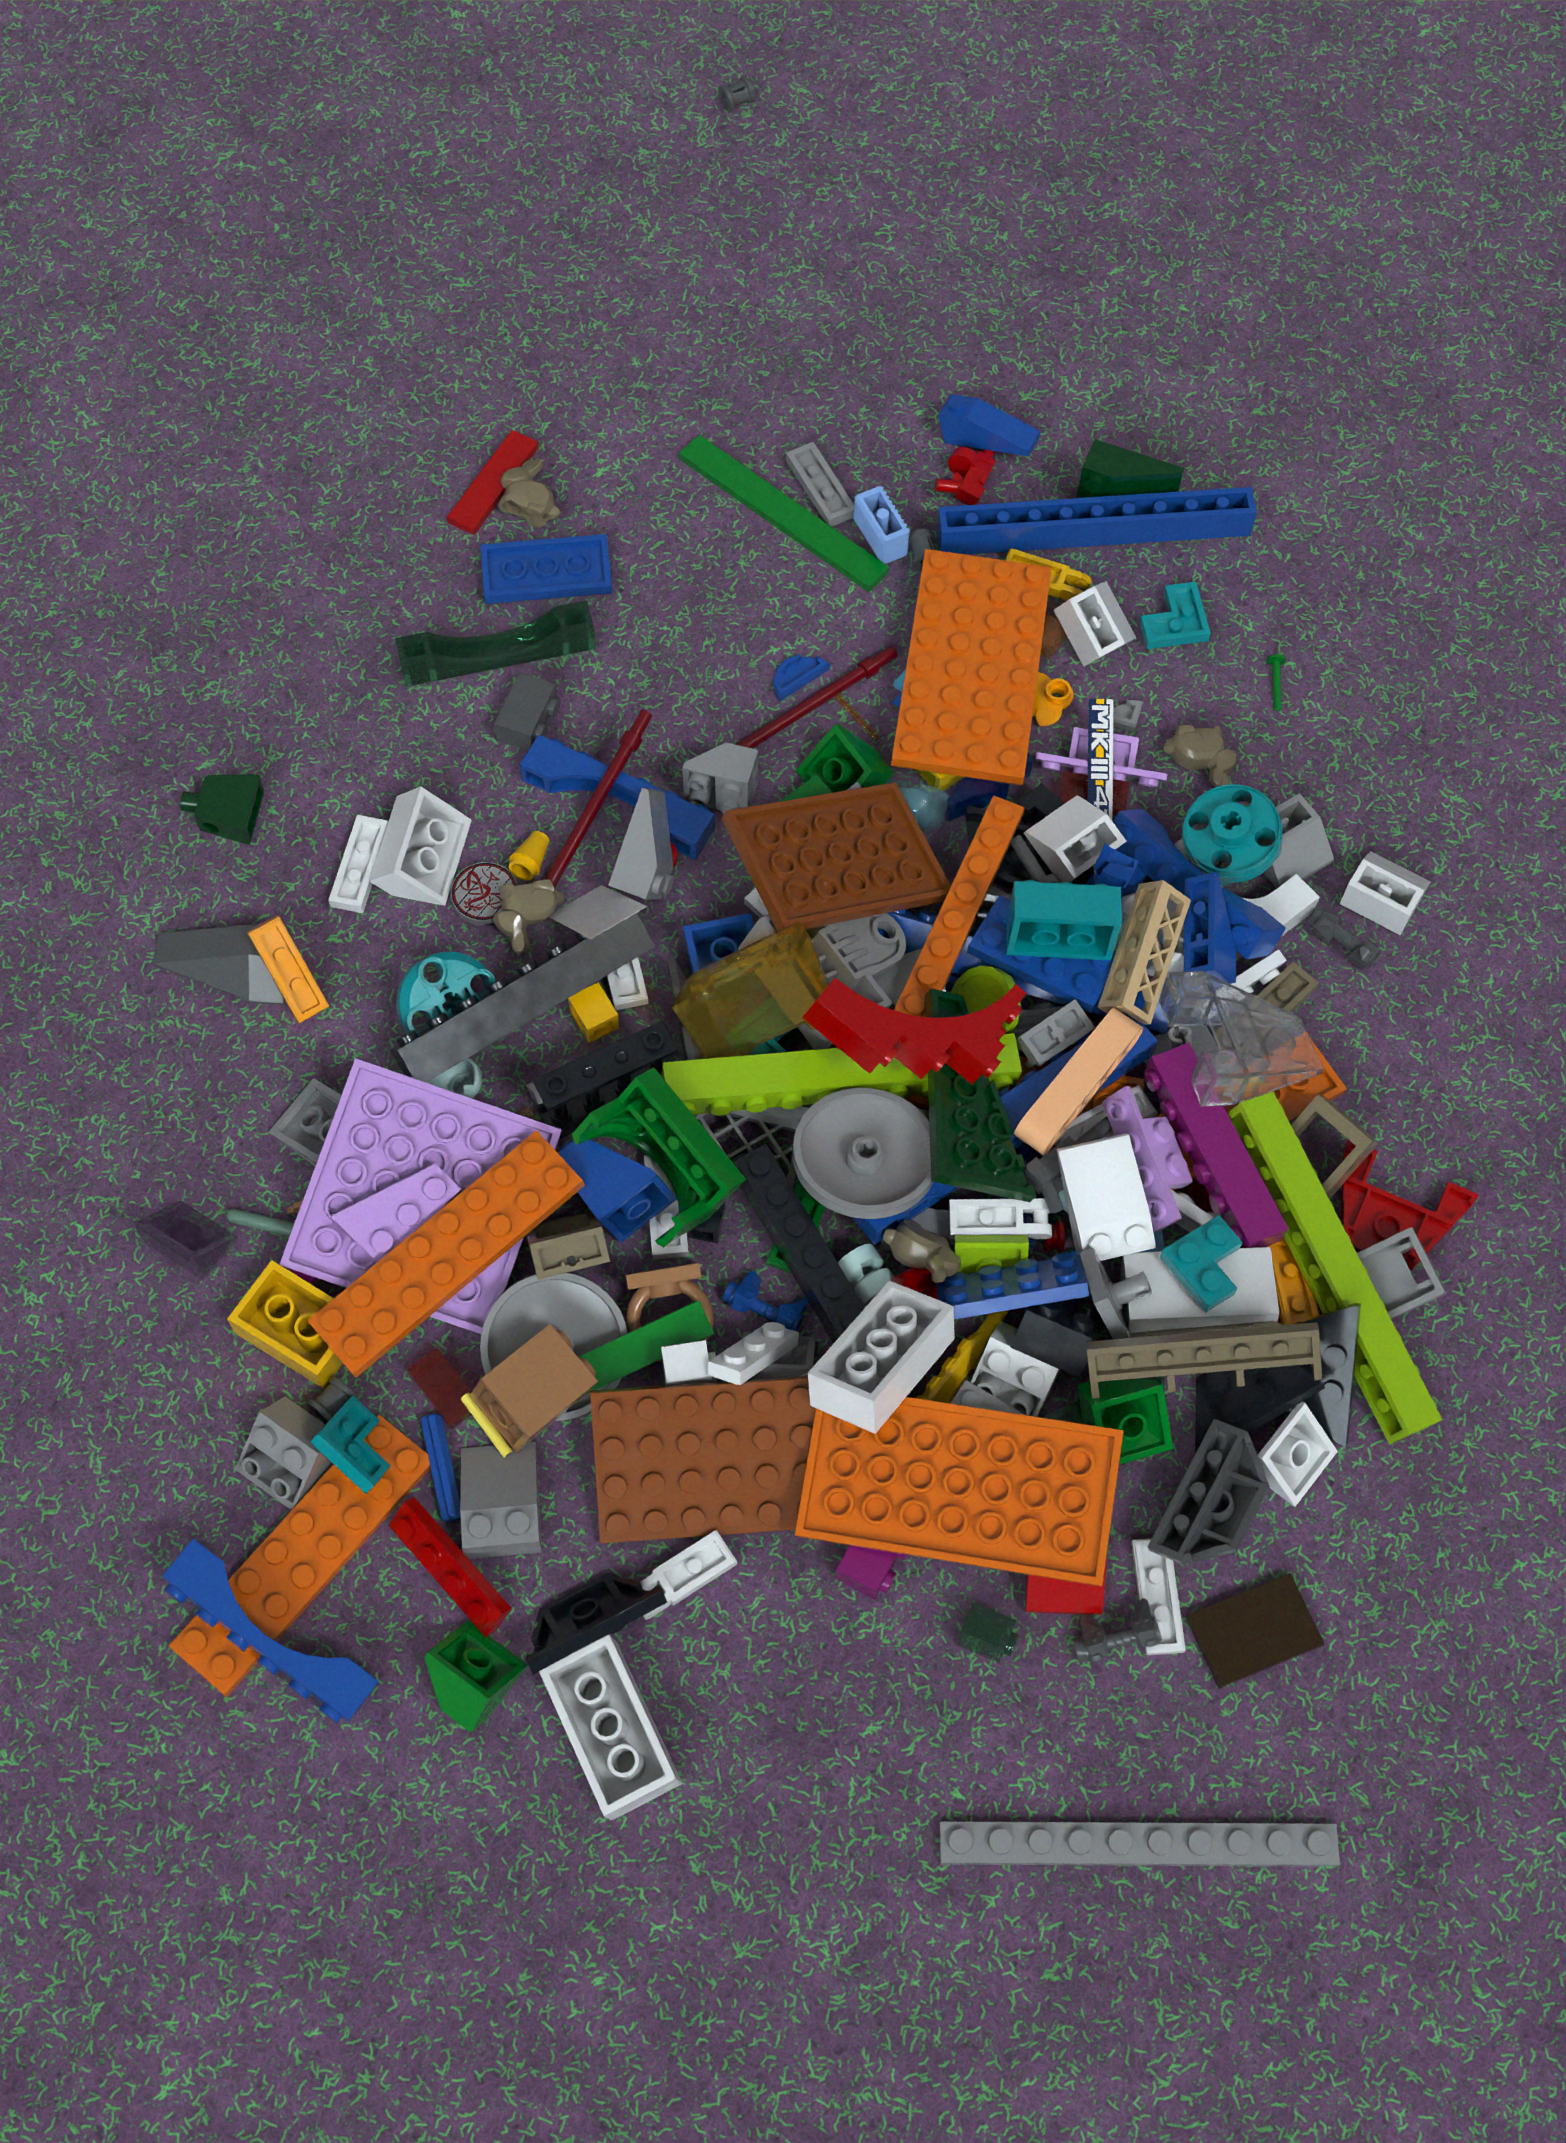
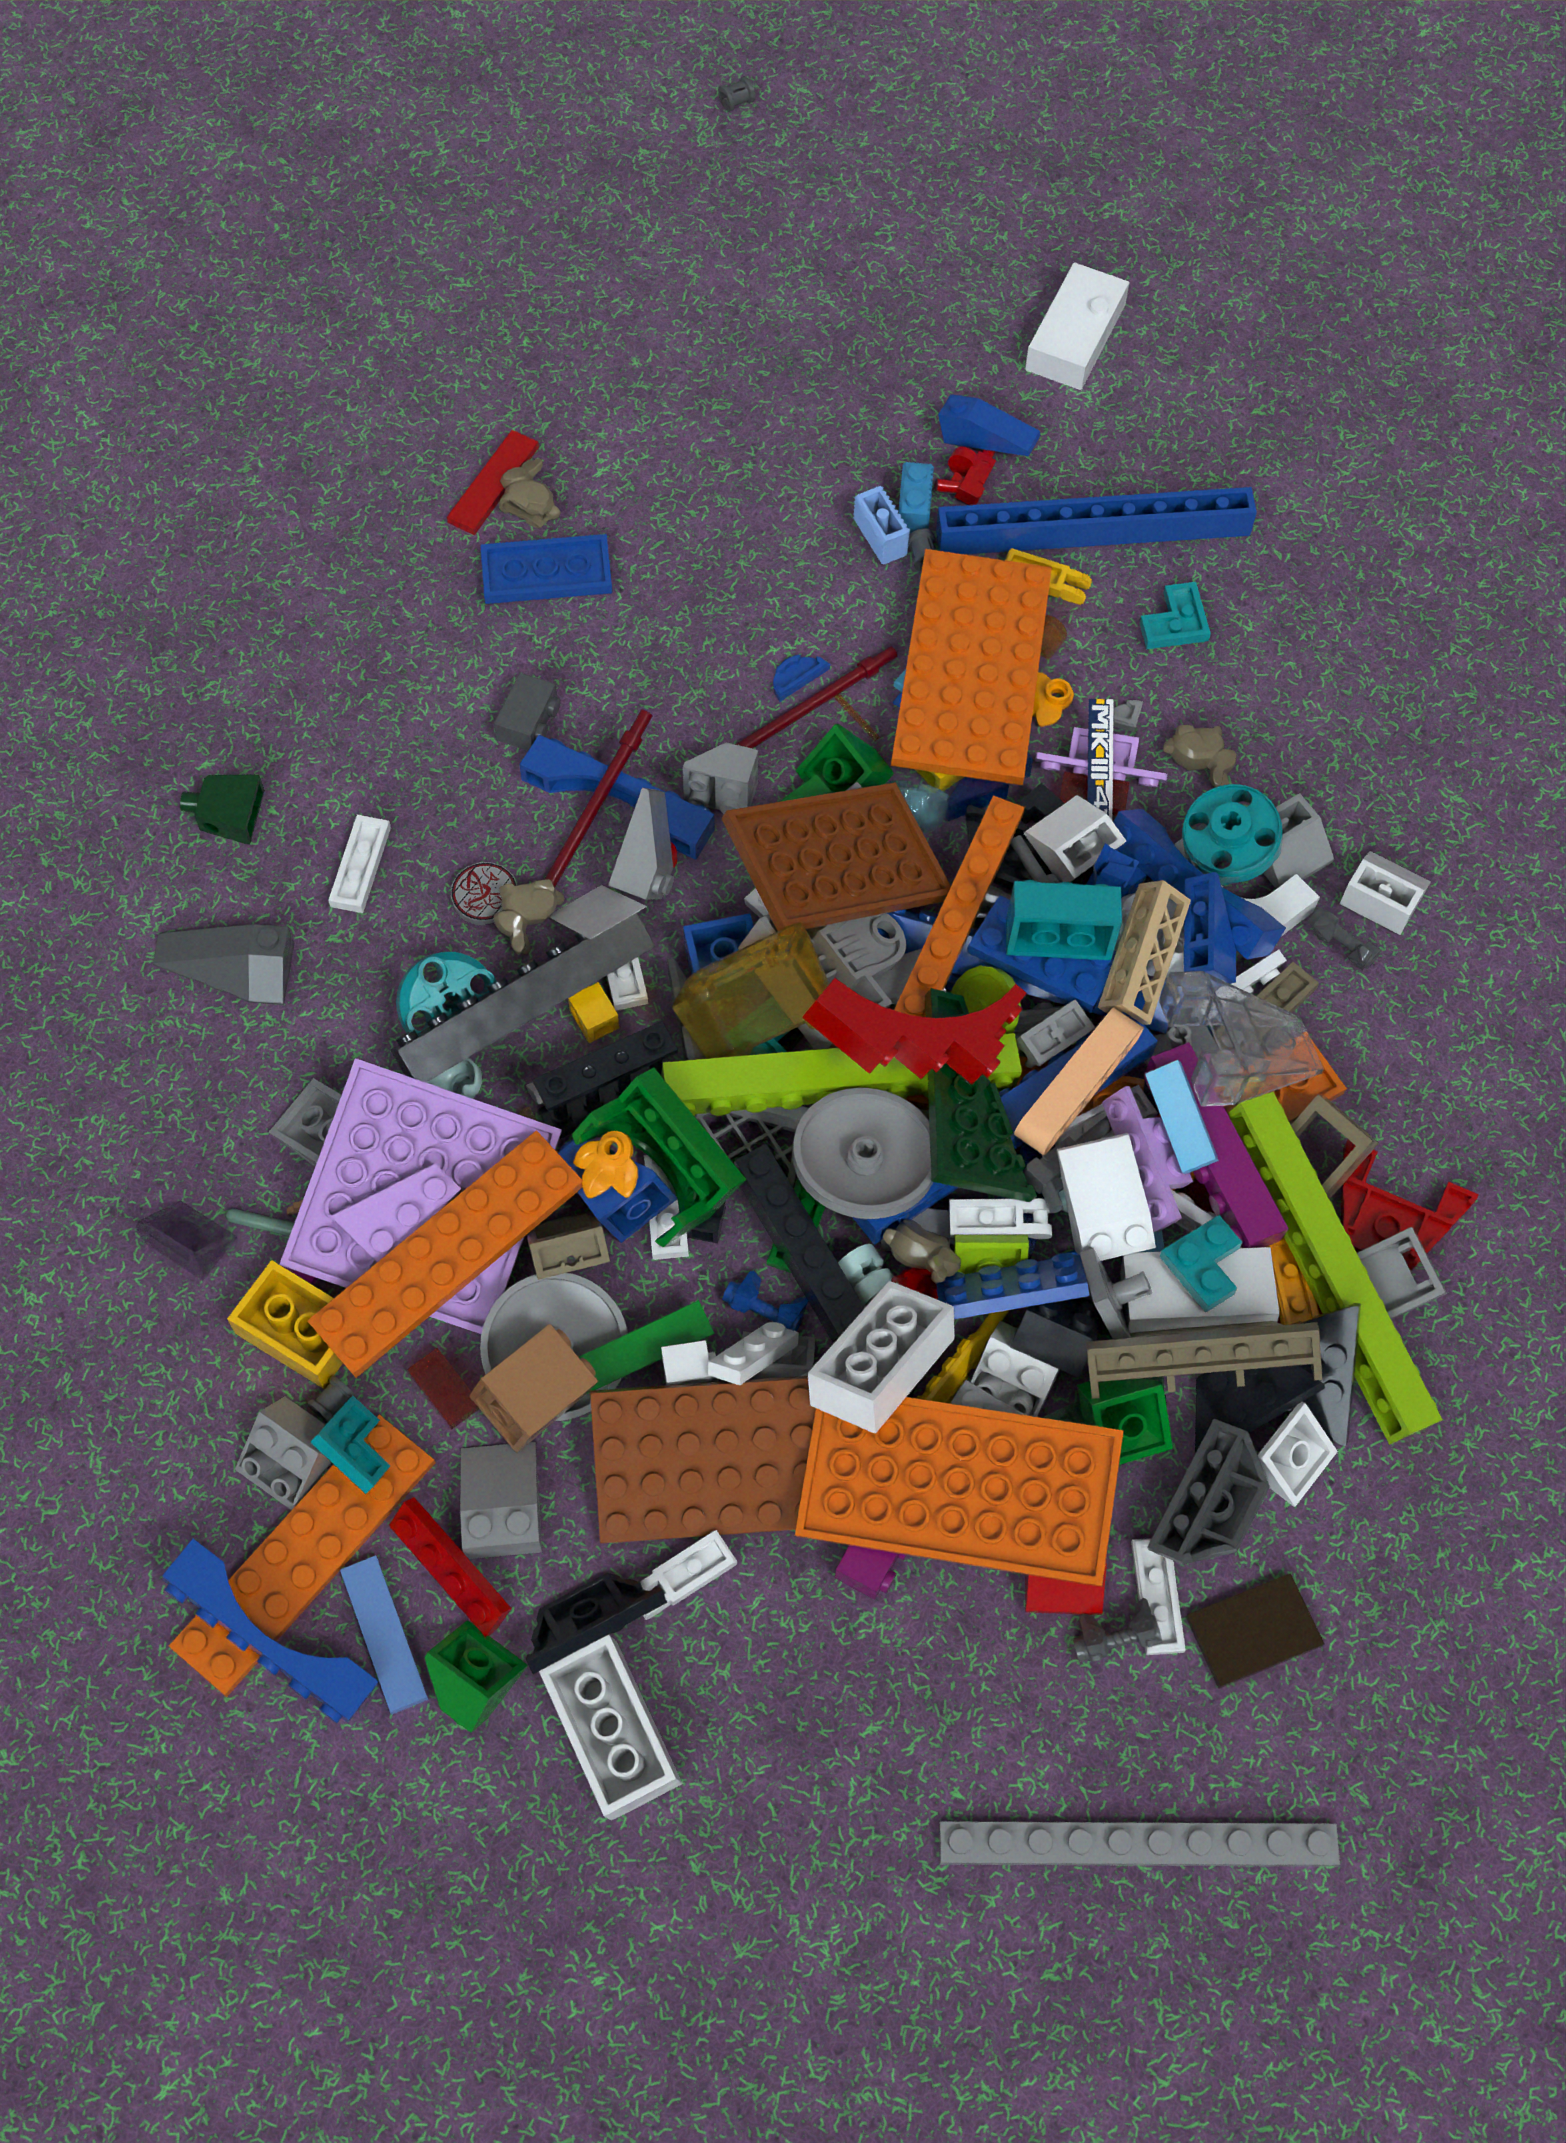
(288, 969): light orange tile -> none
(384, 1635): none -> medium blue tile
(420, 848): white slope -> none
(438, 657): clear green arch -> none
(441, 1467): blue axle -> none
(487, 1426): light yellow piece -> none
(529, 856): yellow cone -> none
(607, 1170): none -> light orange plate
(664, 1283): medium nougat tile -> none
(784, 513): green tile -> none
(820, 484): light grey plate -> none
(916, 495): none -> dark azure brick
(988, 1633): clear green brick -> none
(1058, 1237): red bush -> none
(1077, 326): none -> white brick
(1094, 623): white slope -> none
(1119, 471): dark green slope -> none
(1181, 1117): none -> medium azure tile
(1276, 660): green pin -> none

